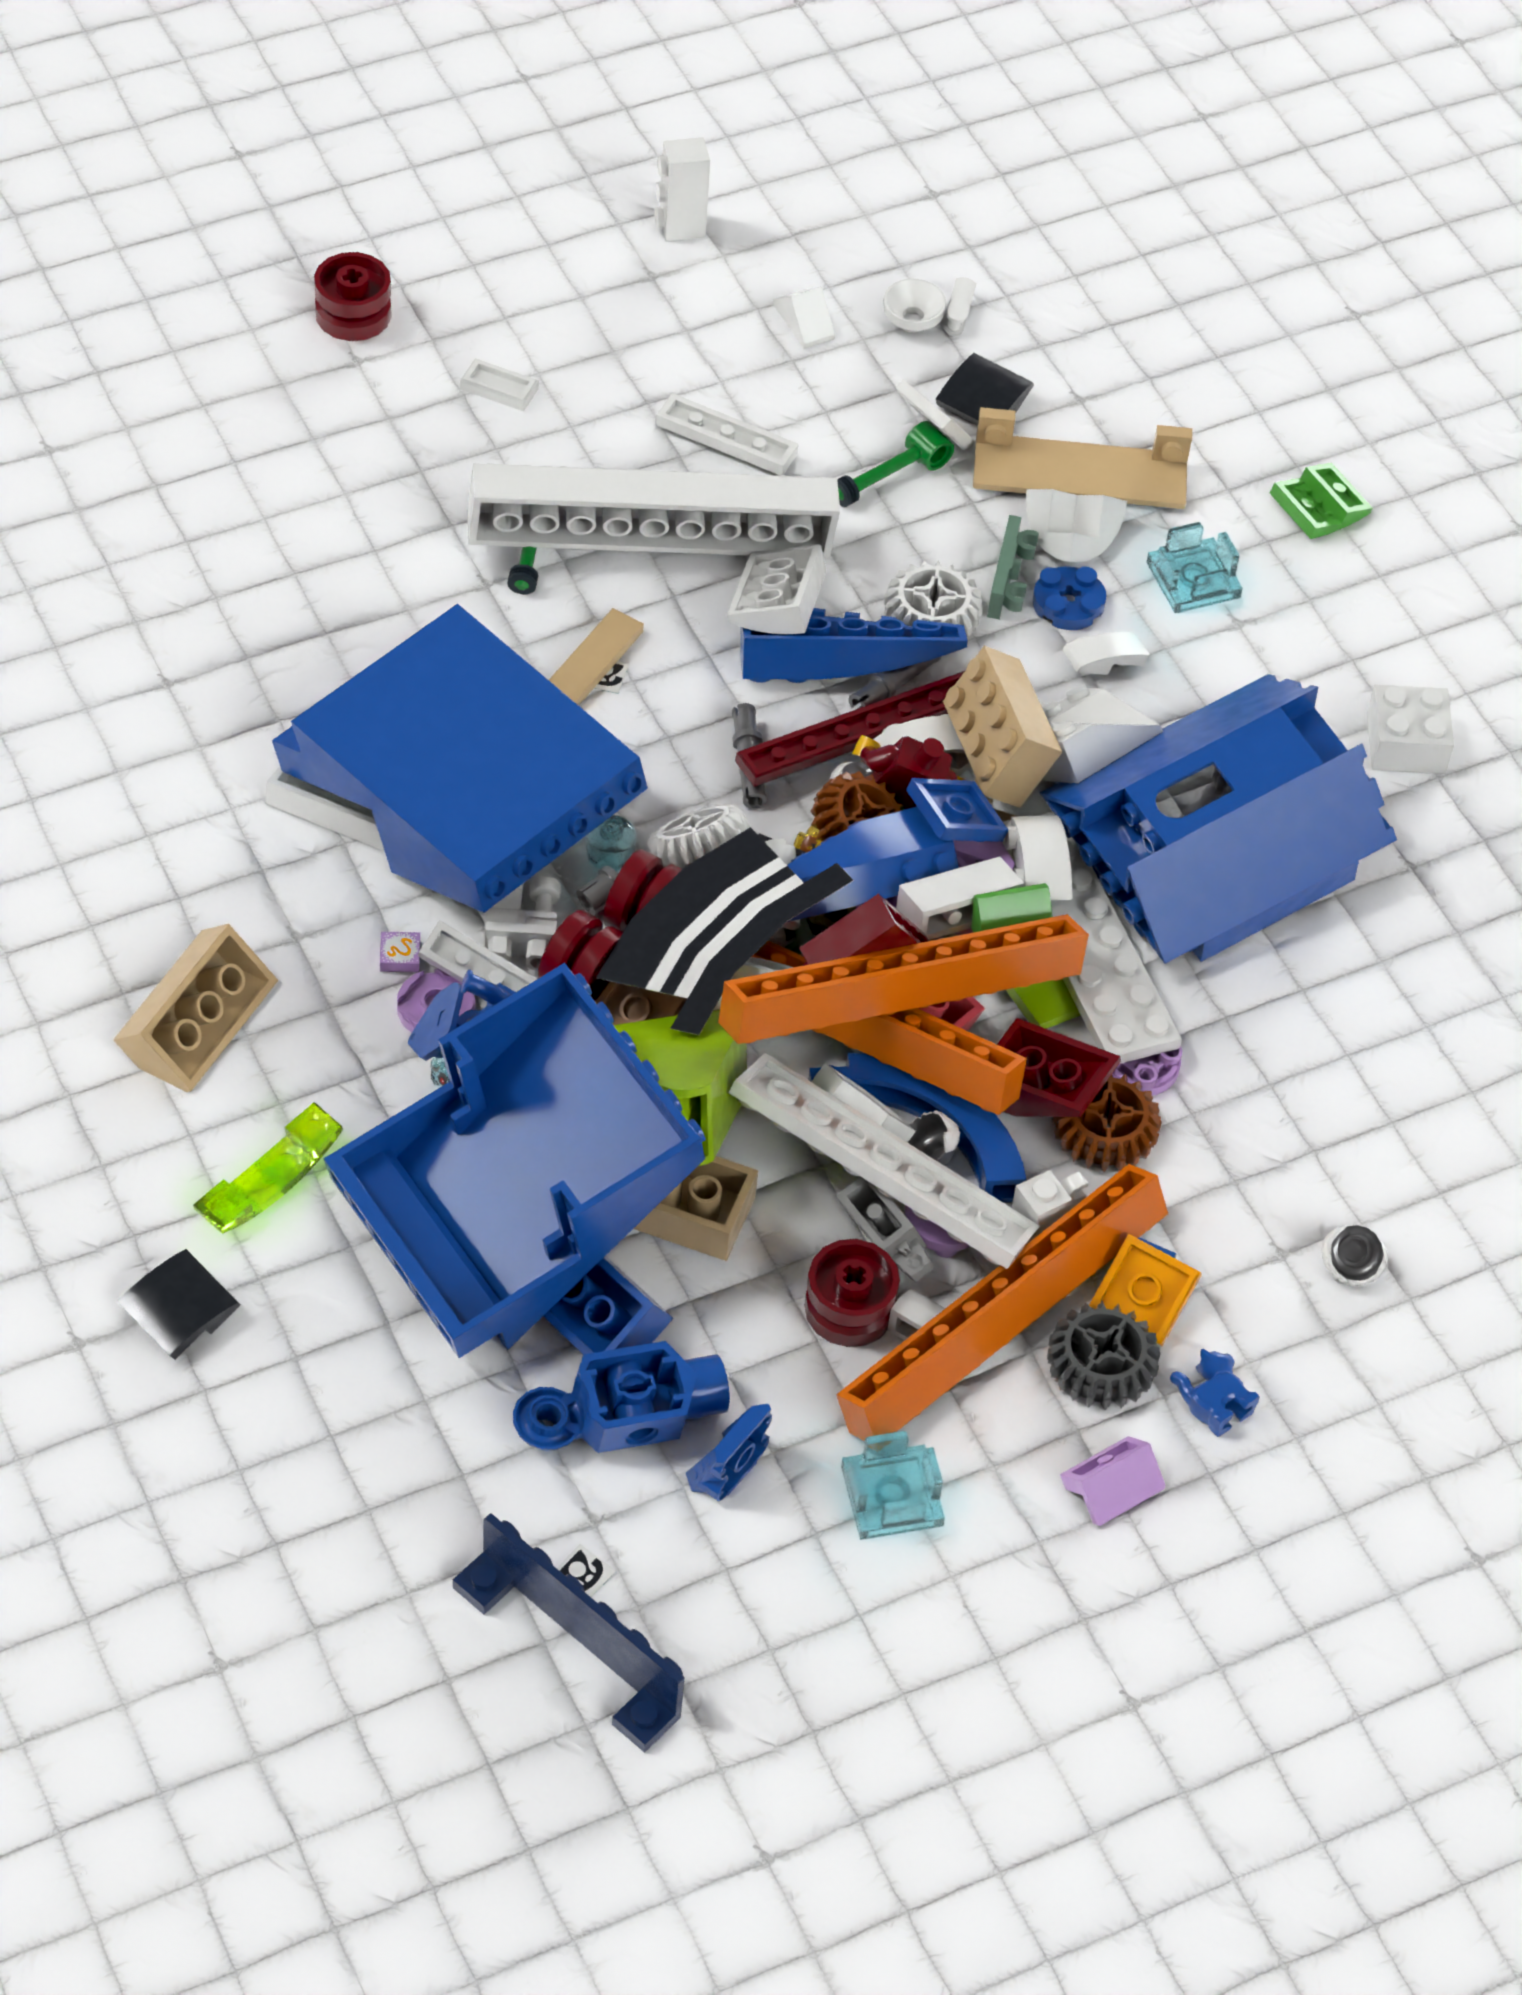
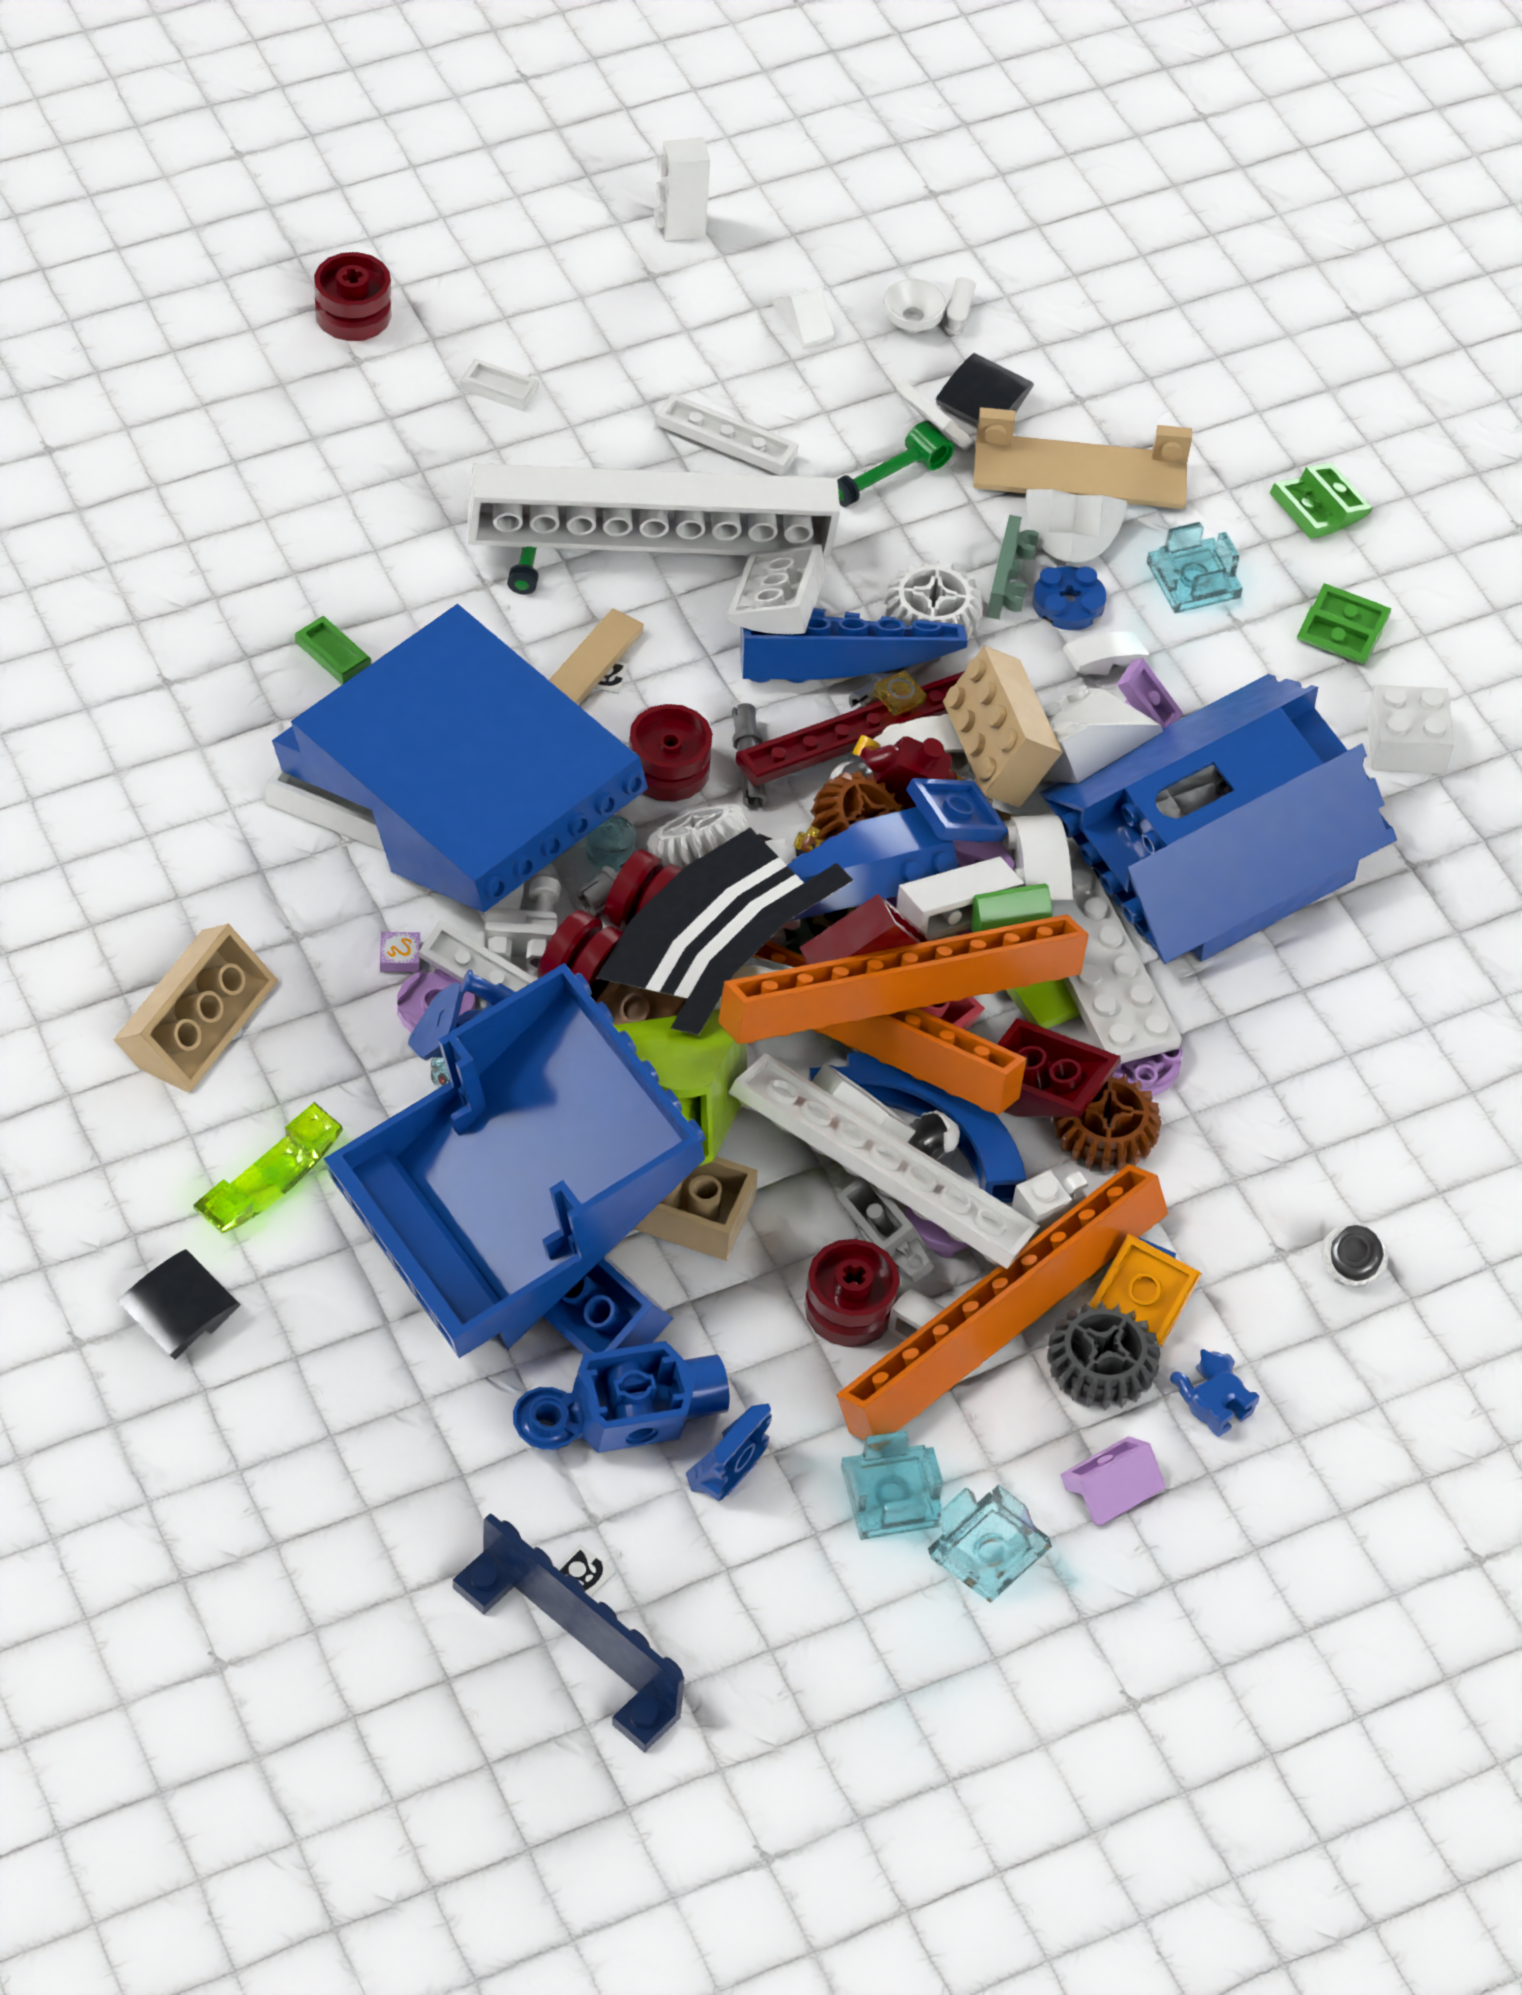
(332, 649): none -> bright green tile
(672, 750): none -> dark red wheel
(899, 693): none -> clear yellow tile
(987, 1541): none -> clear light blue panel
(1148, 694): none -> lavender slope
(1344, 624): none -> bright green slope

